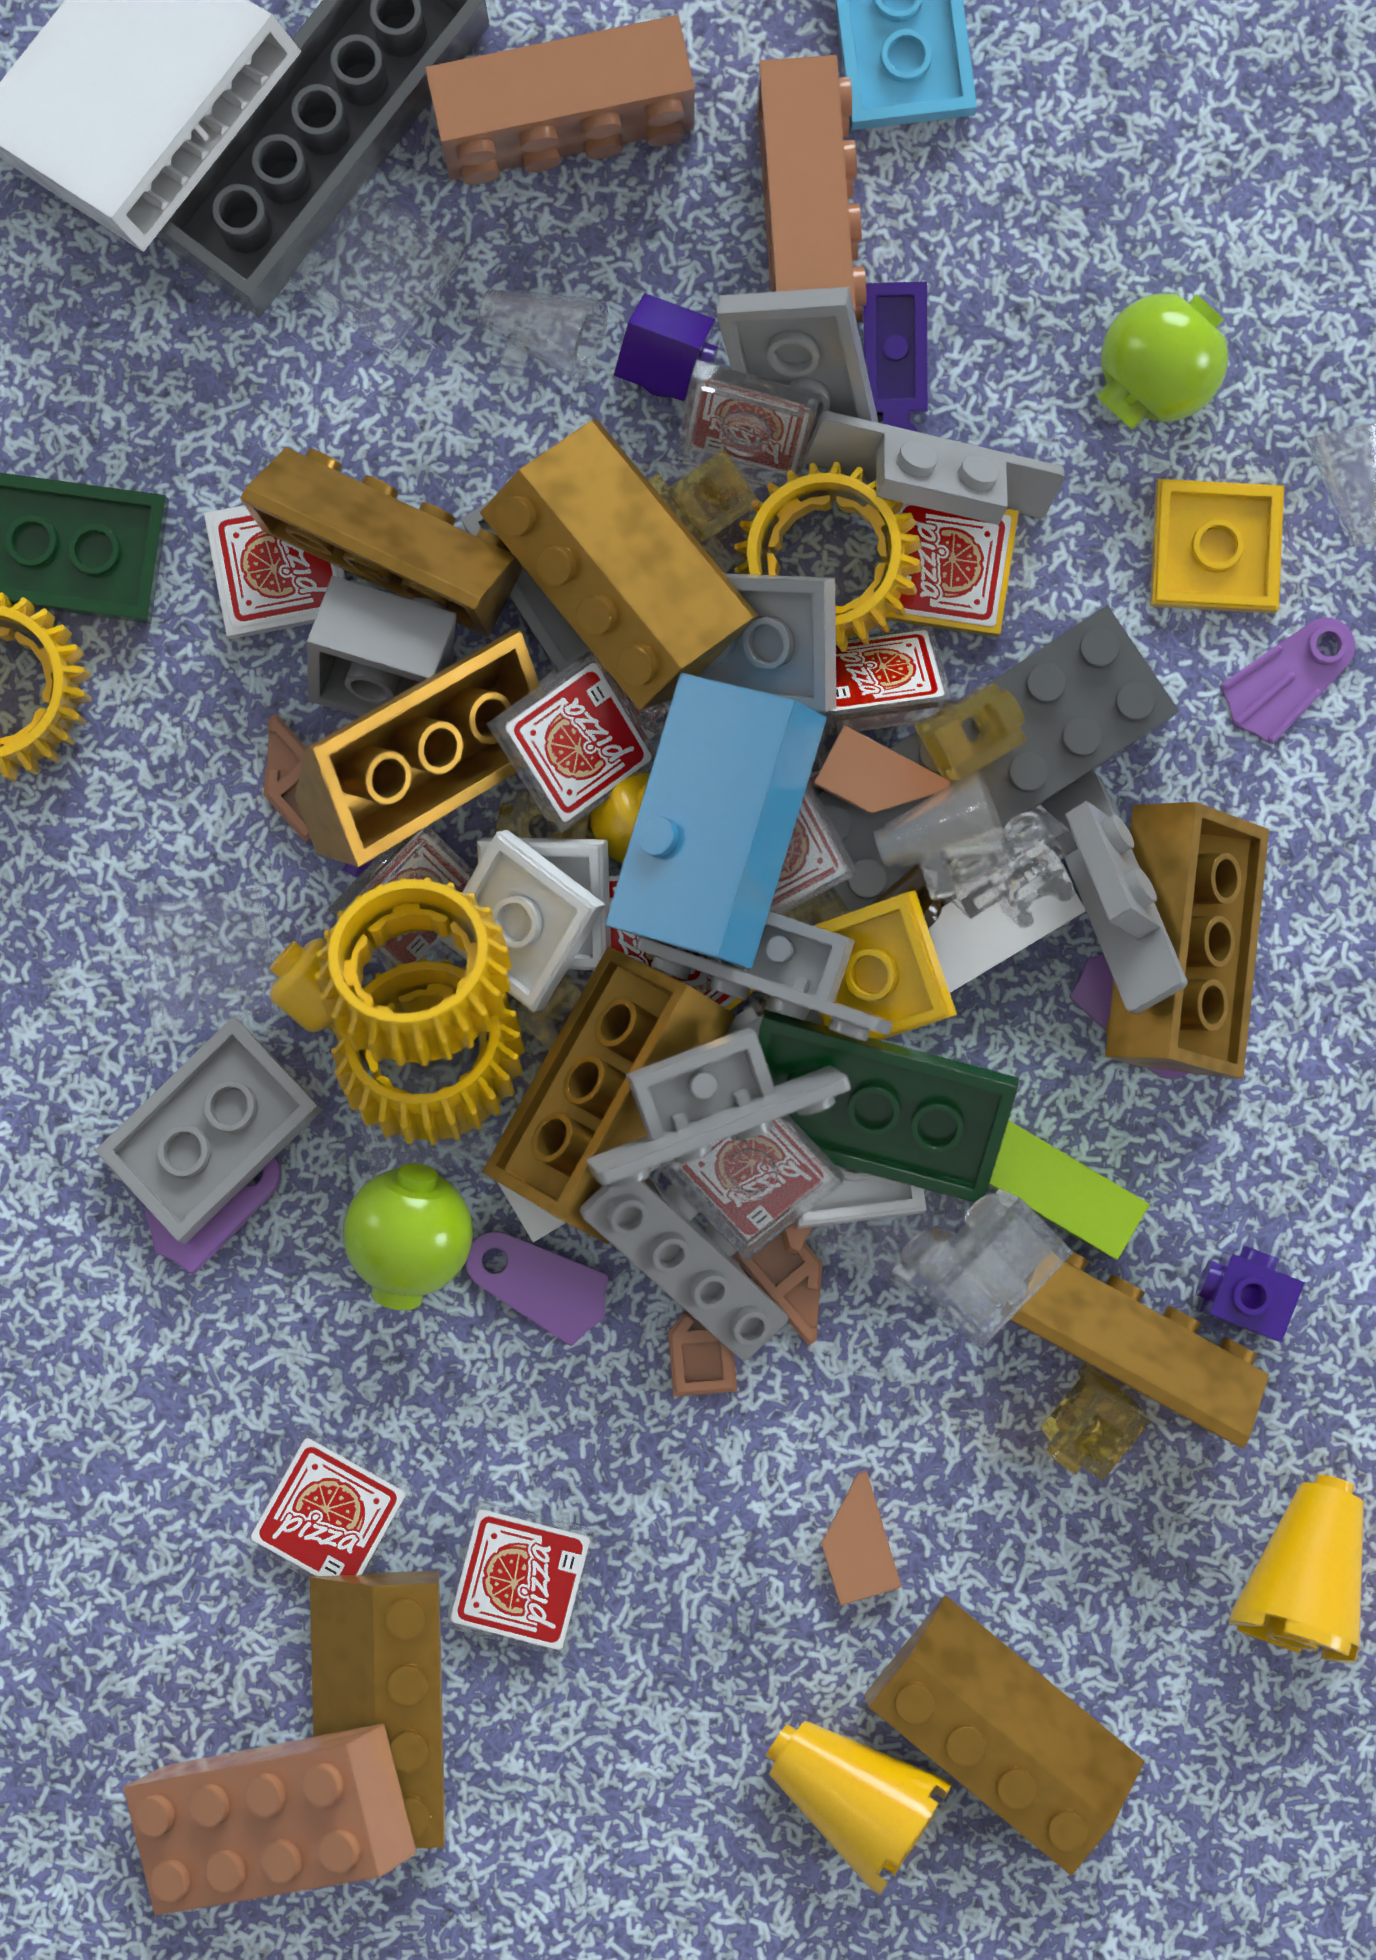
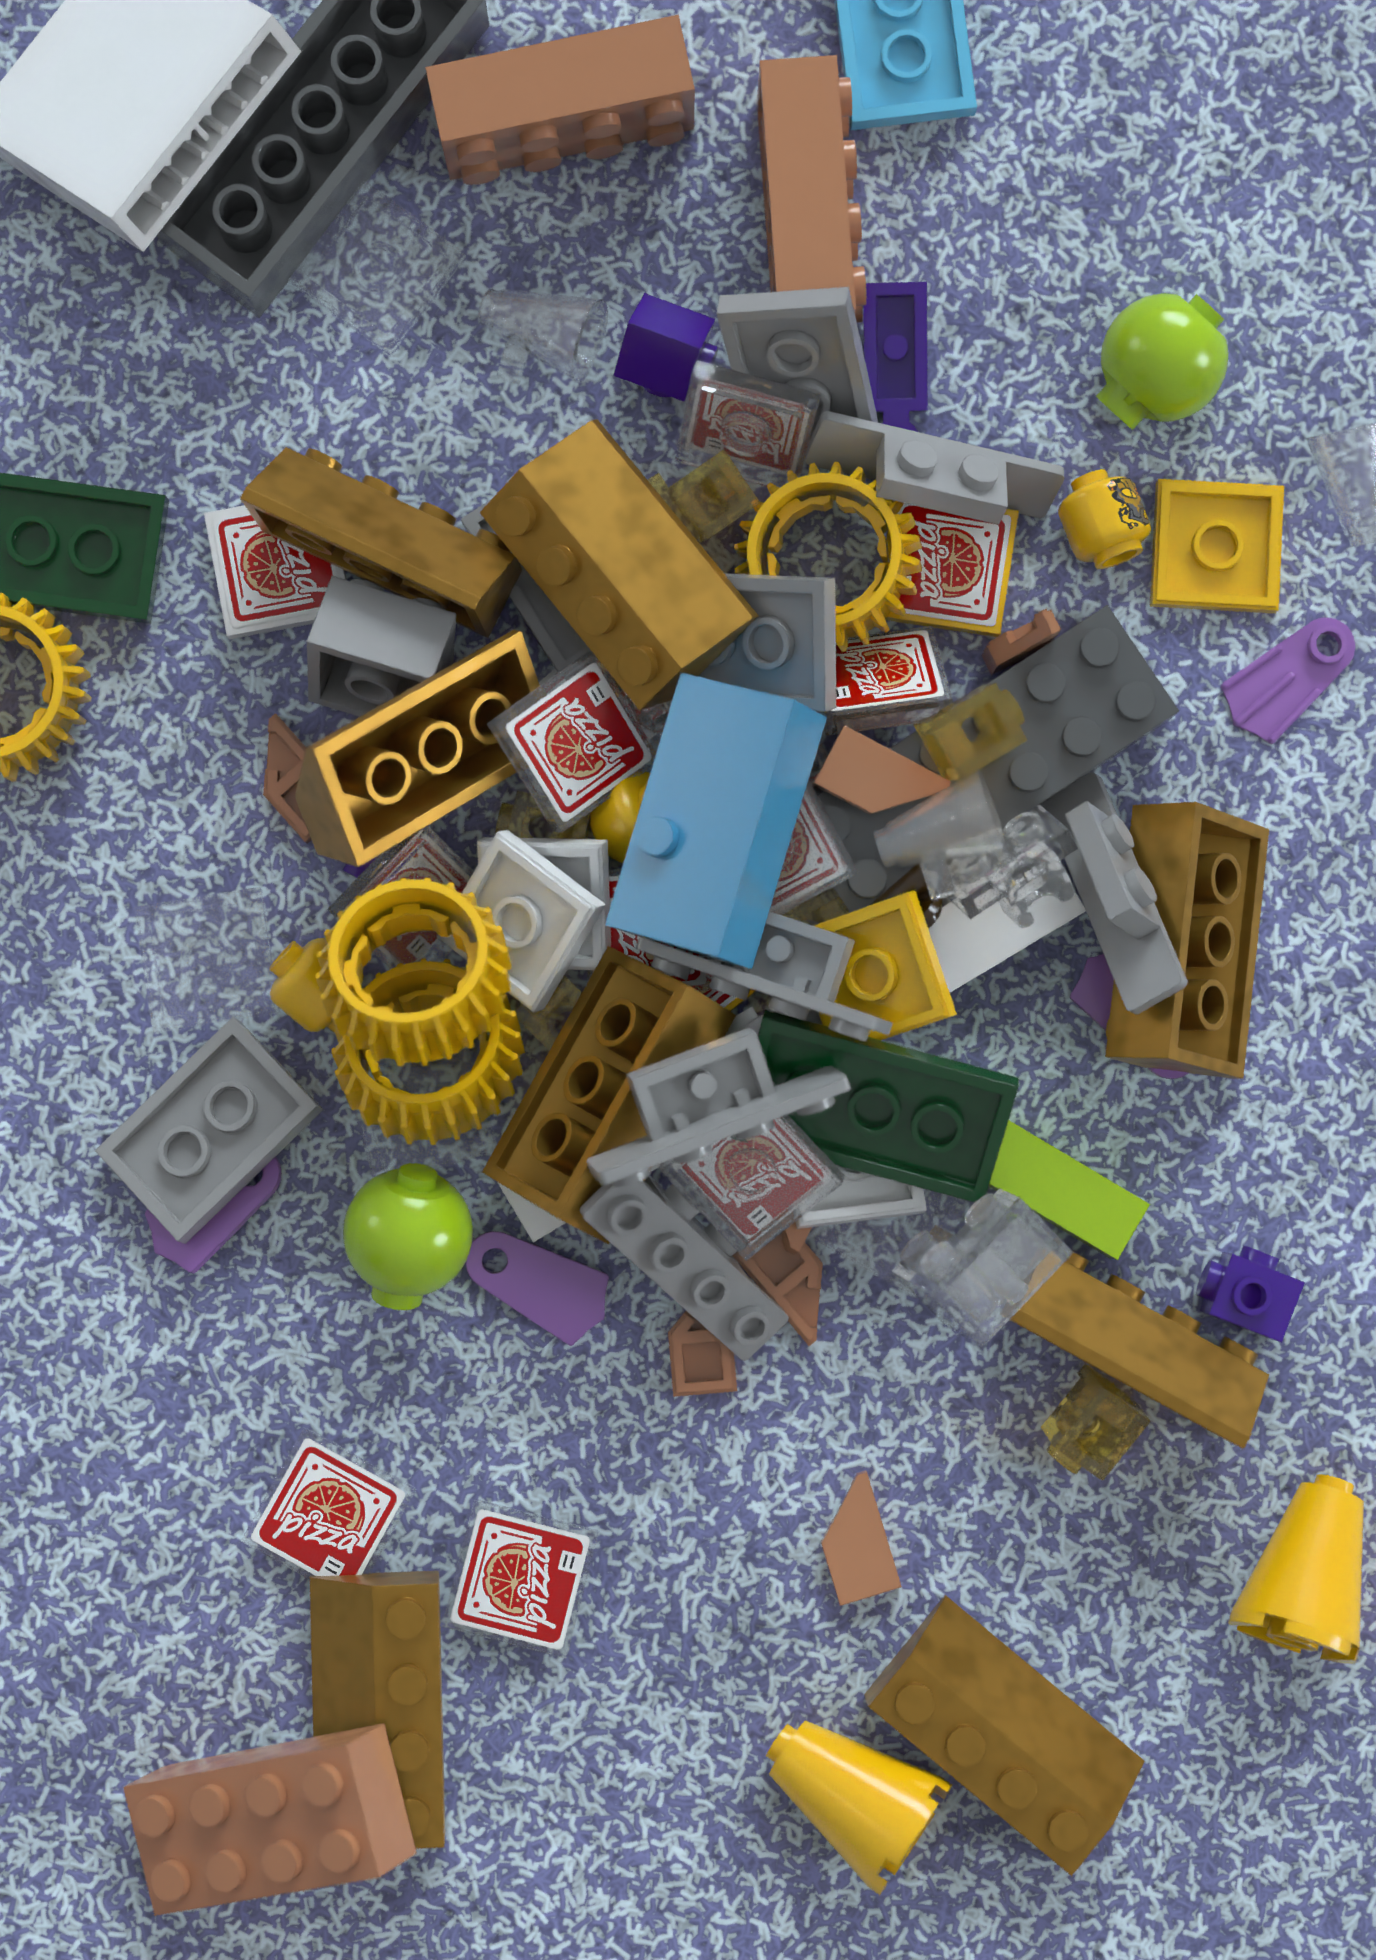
(1020, 643): none -> nougat tile
(1104, 519): none -> yellow head

